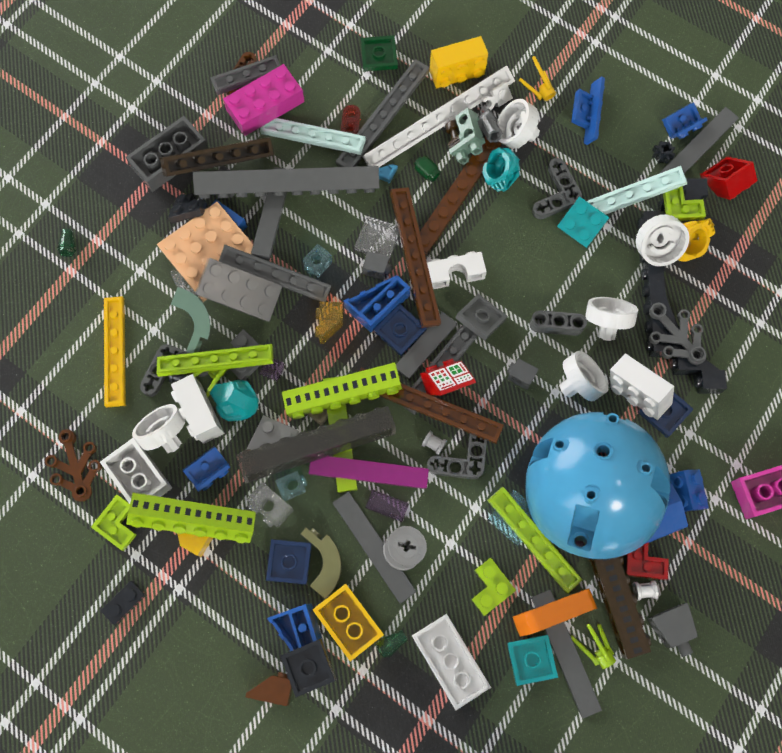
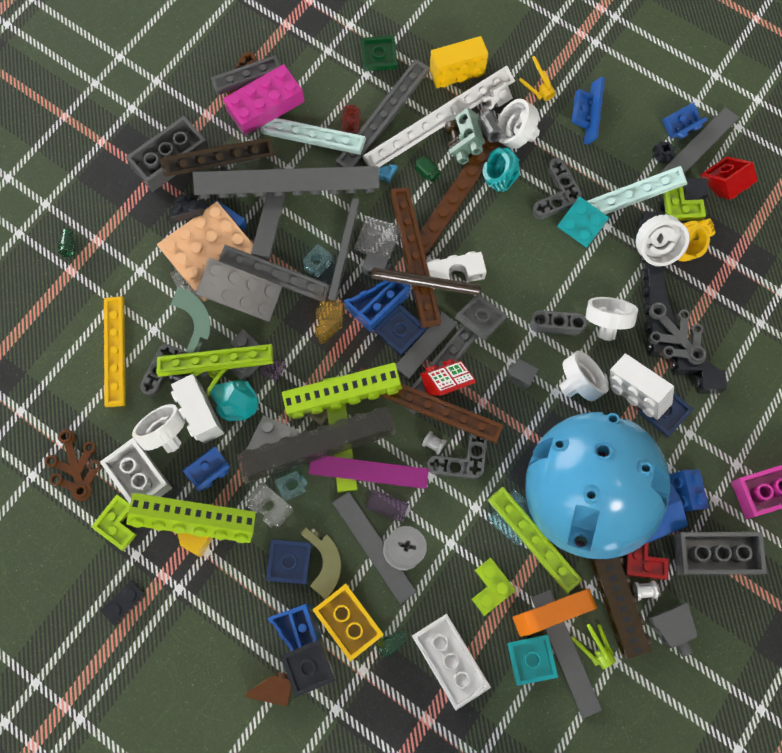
(344, 251): none -> dark grey tile
(425, 281): none -> dark brown axle
(719, 553): none -> dark grey brick

